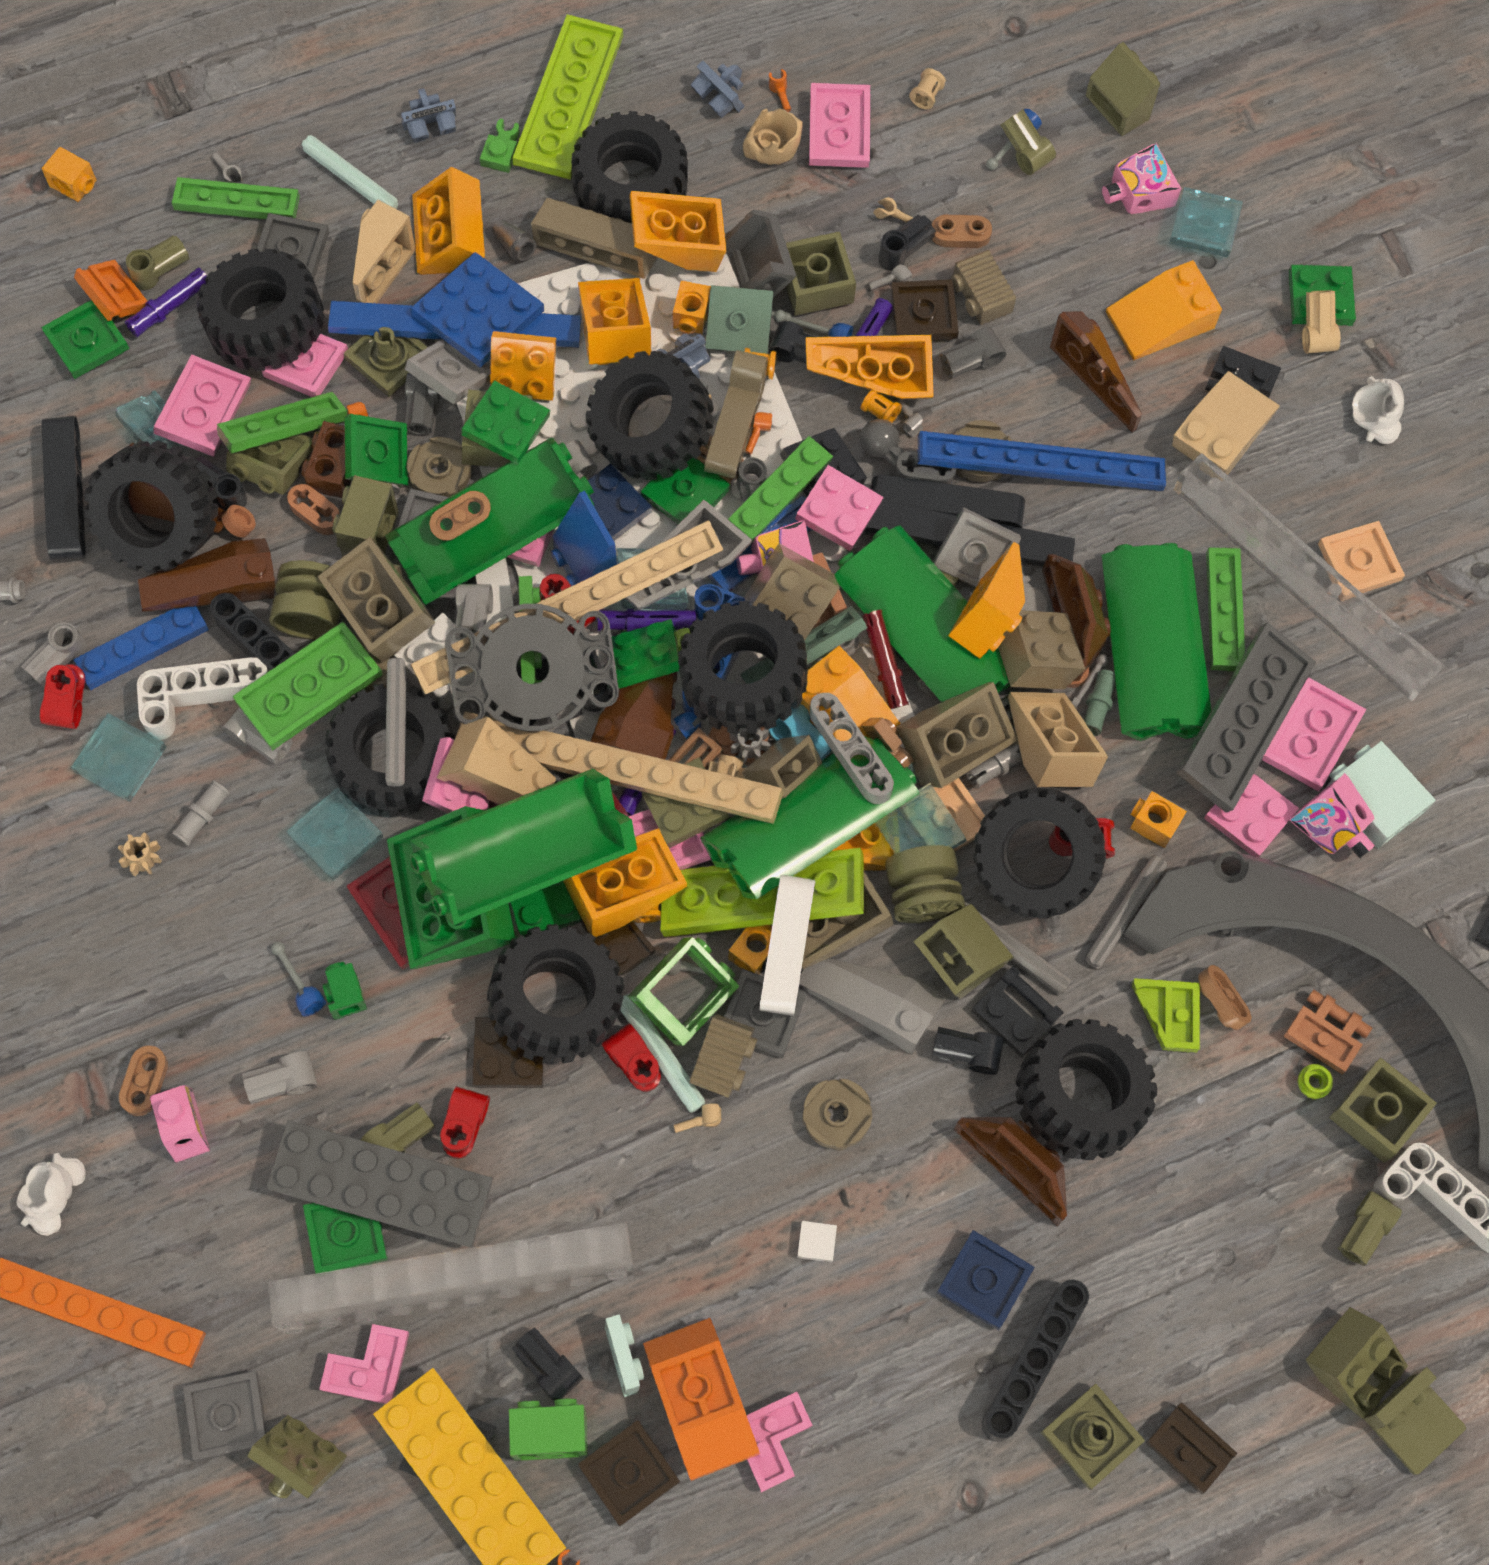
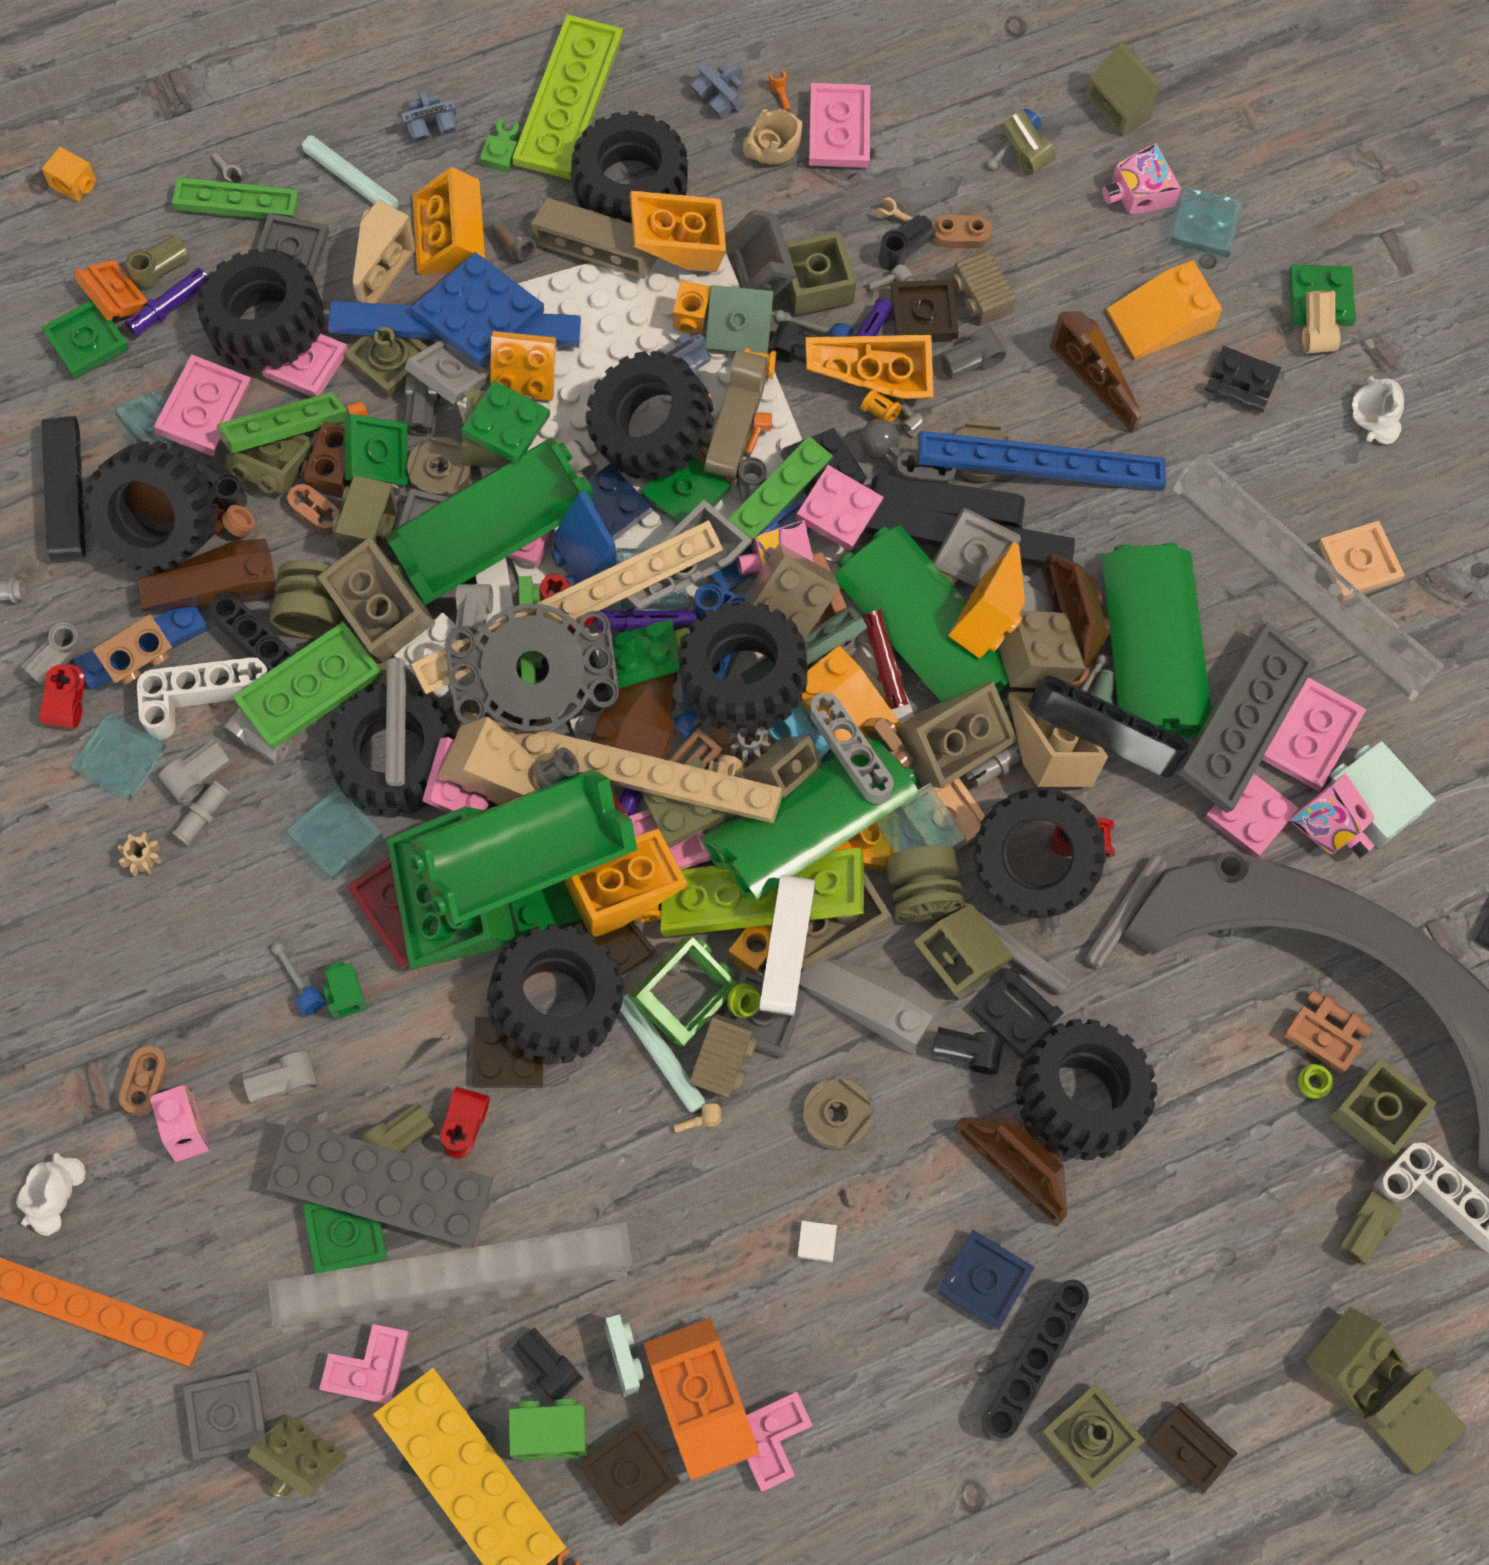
(129, 642): none -> medium nougat brick
(187, 776): none -> light grey piece
(459, 514): medium nougat plate -> none
(556, 767): none -> dark grey bush
(614, 319): light orange slope -> none
(630, 1054): red piece -> none
(750, 1003): none -> lime plate
(927, 88): tan bush -> none
(1108, 726): none -> black beam
(1156, 832): light orange brick -> none
(1172, 1012): lime wing -> none
(1225, 423): tan slope -> none
(1225, 608): bright green plate -> none
(1225, 998): medium nougat plate -> none

